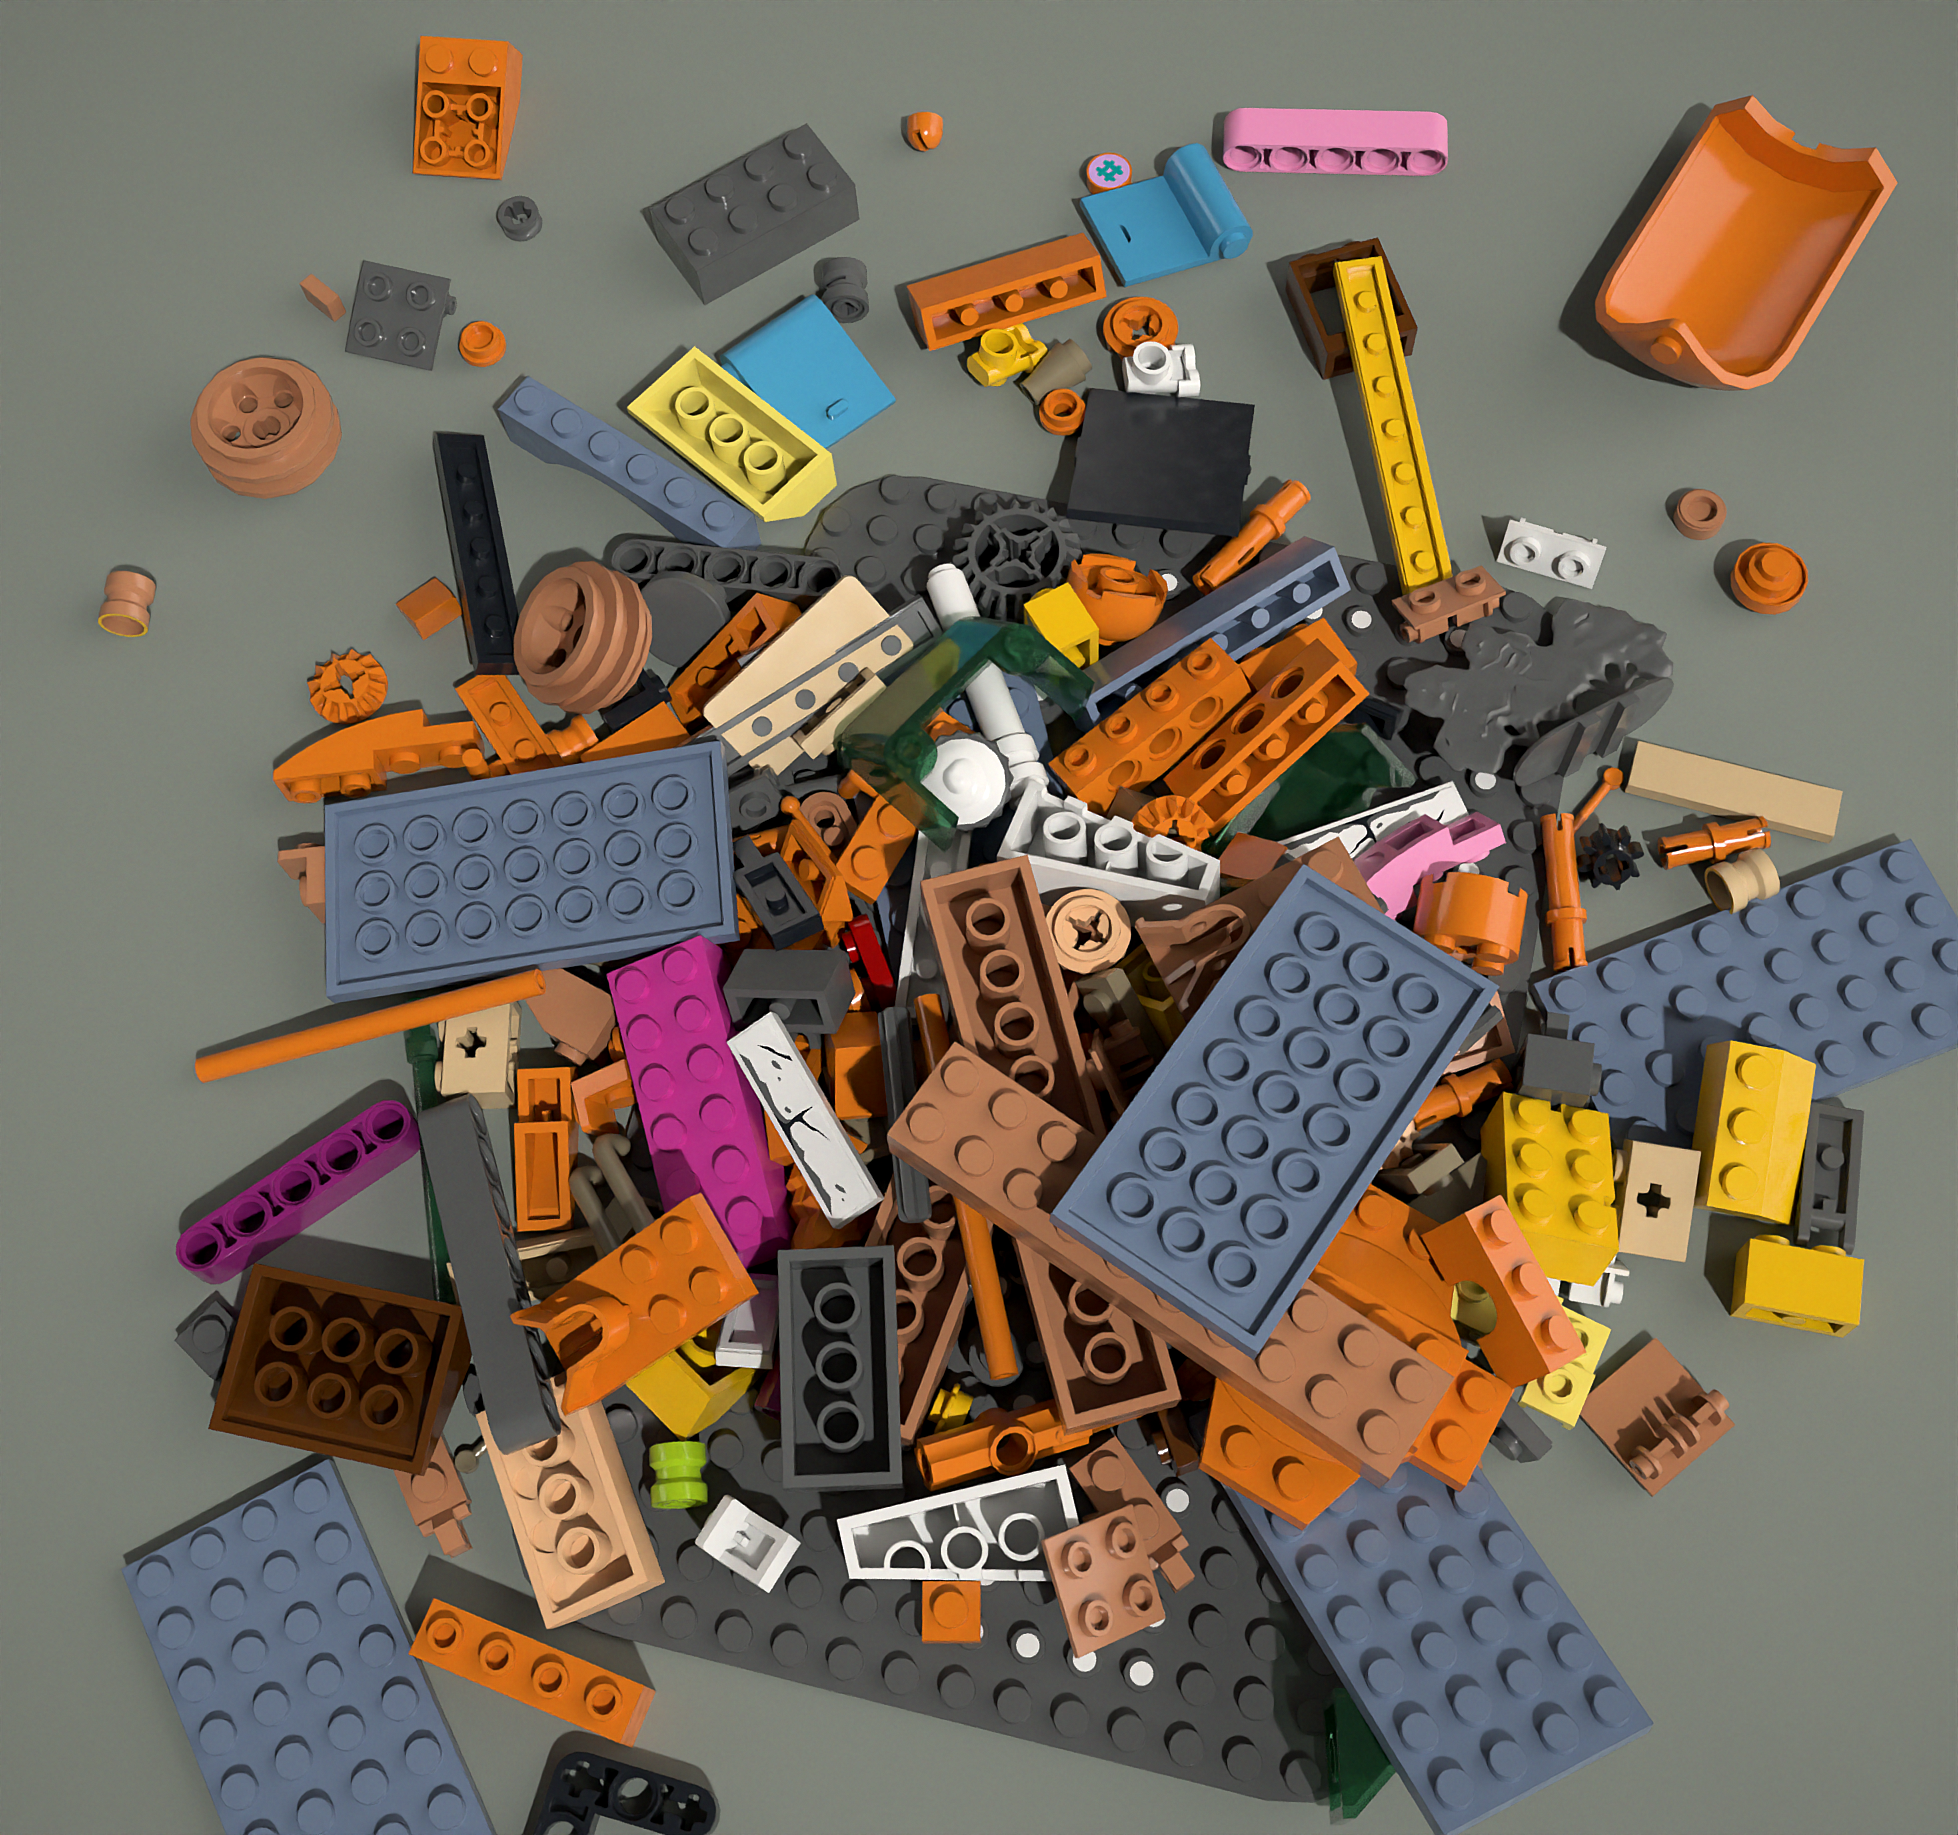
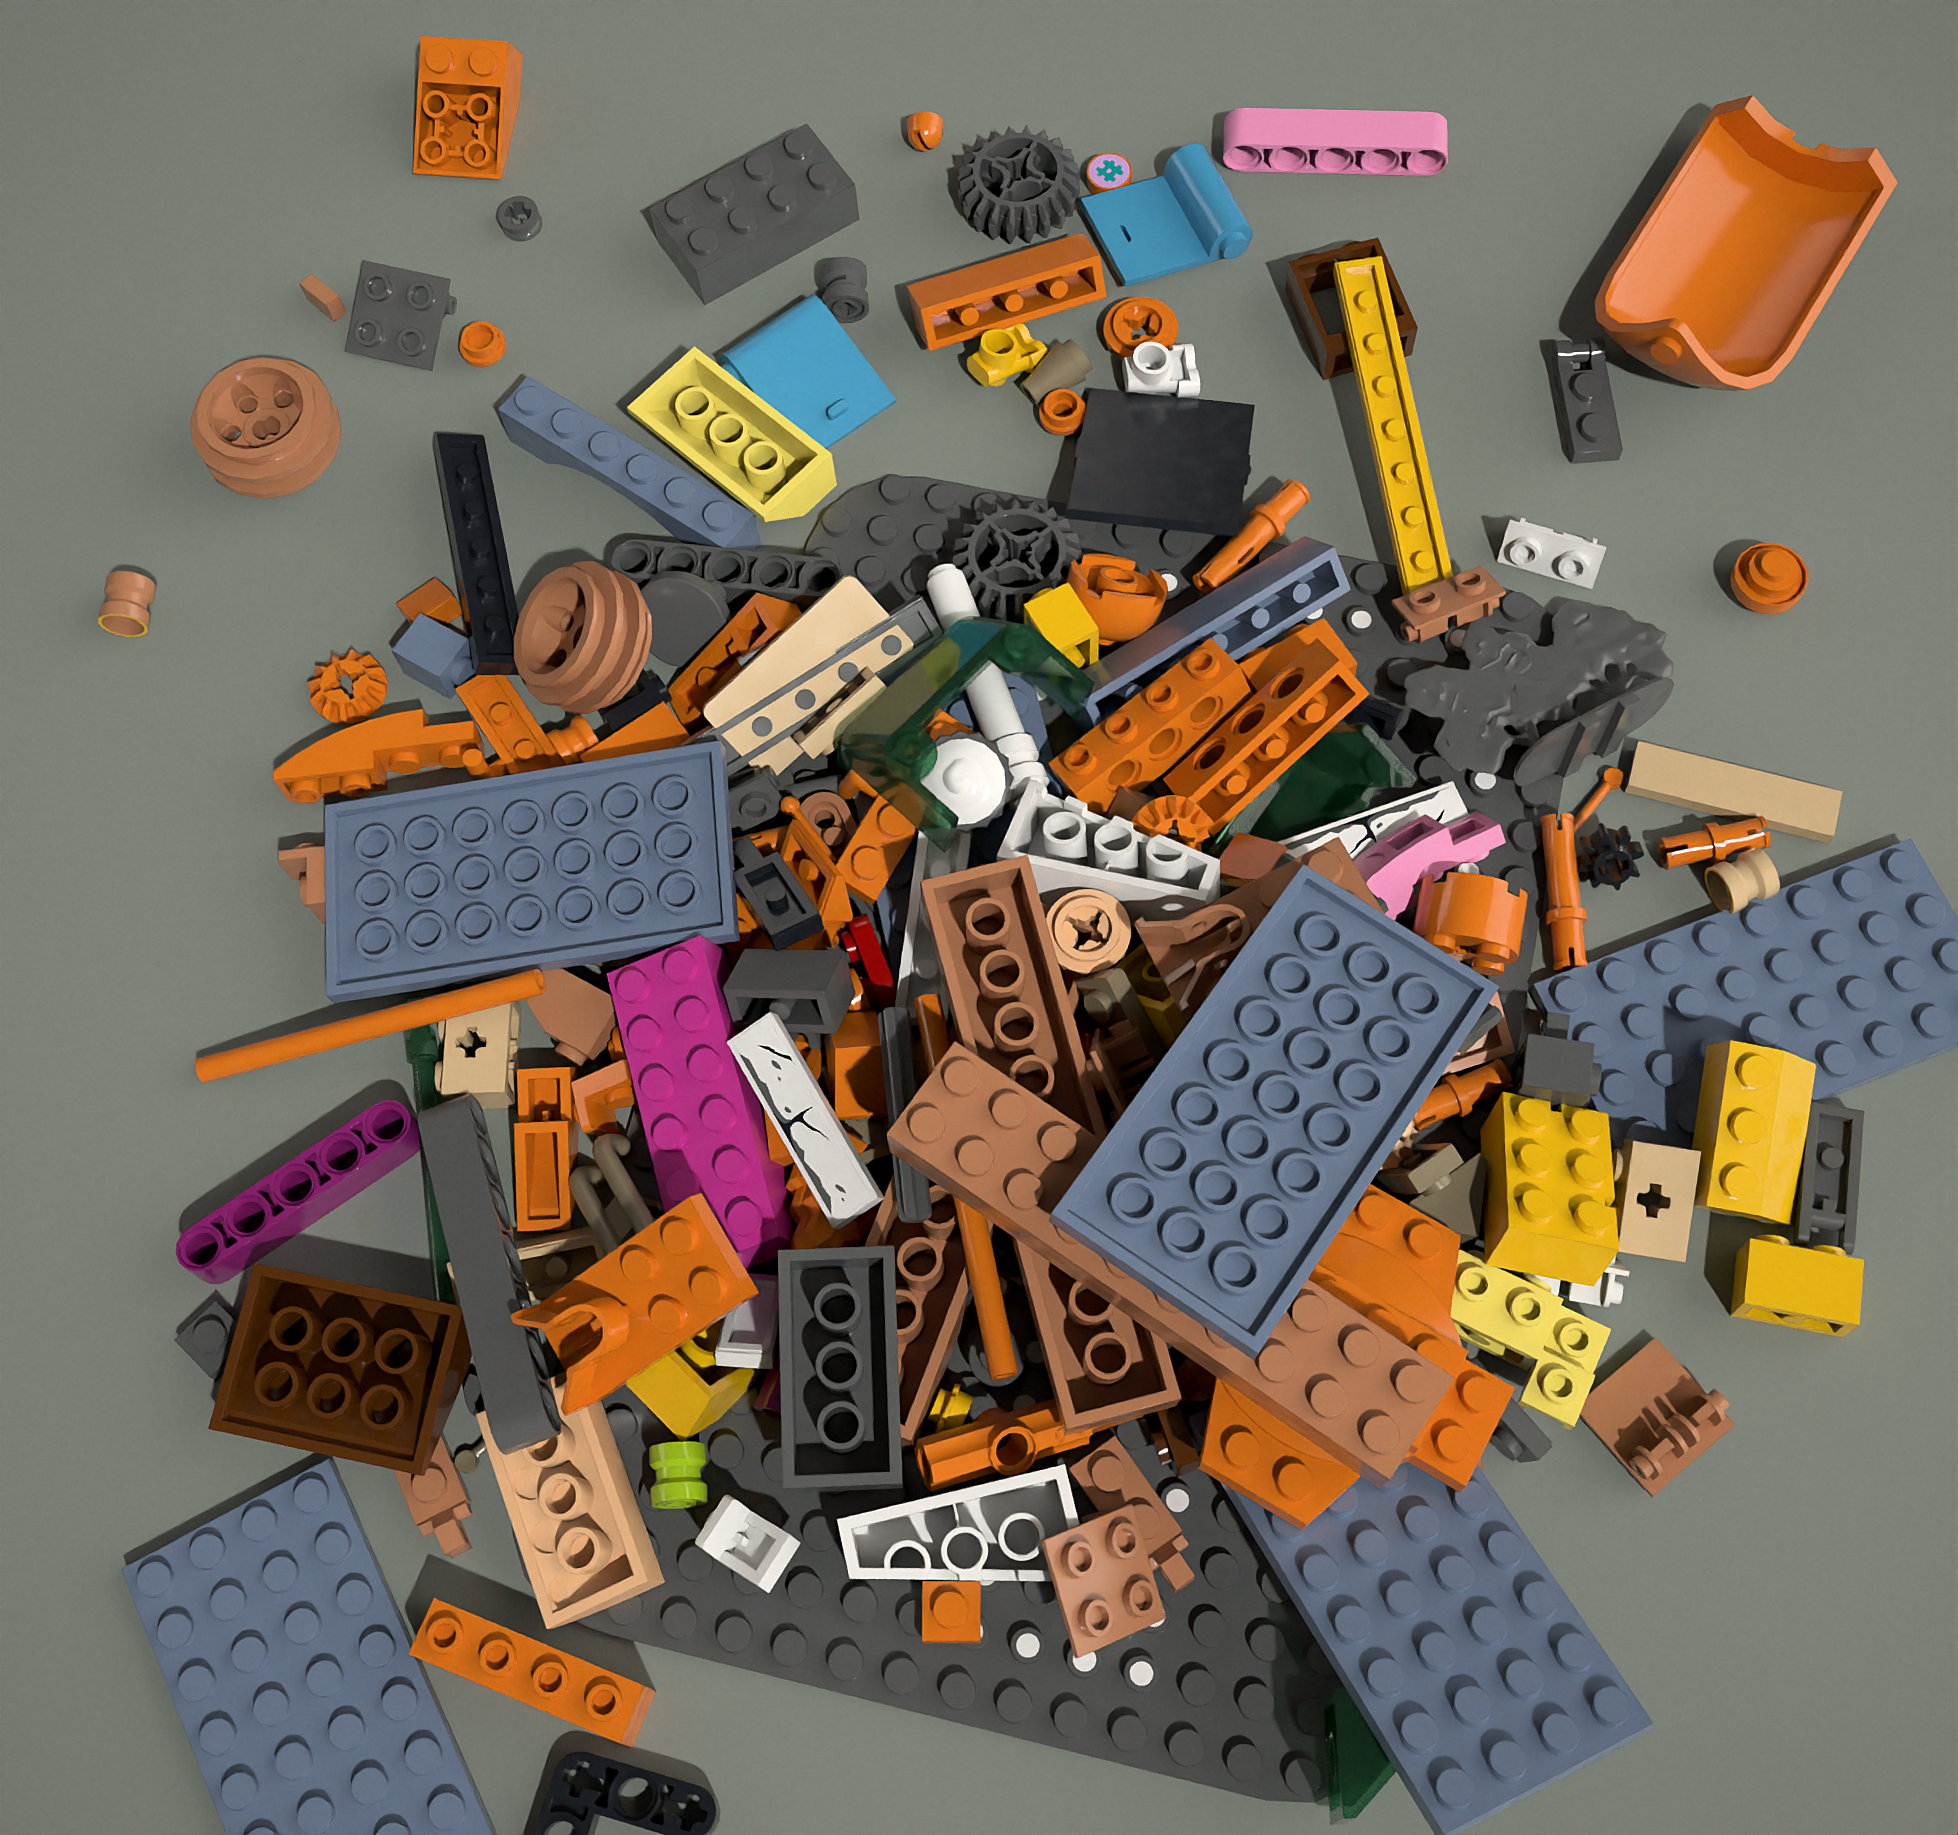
(434, 656): none -> sand blue brick
(1016, 172): none -> dark grey gear
(1531, 1325): orange arch -> none
(1586, 401): none -> dark grey plate
(1699, 514): nougat tile -> none

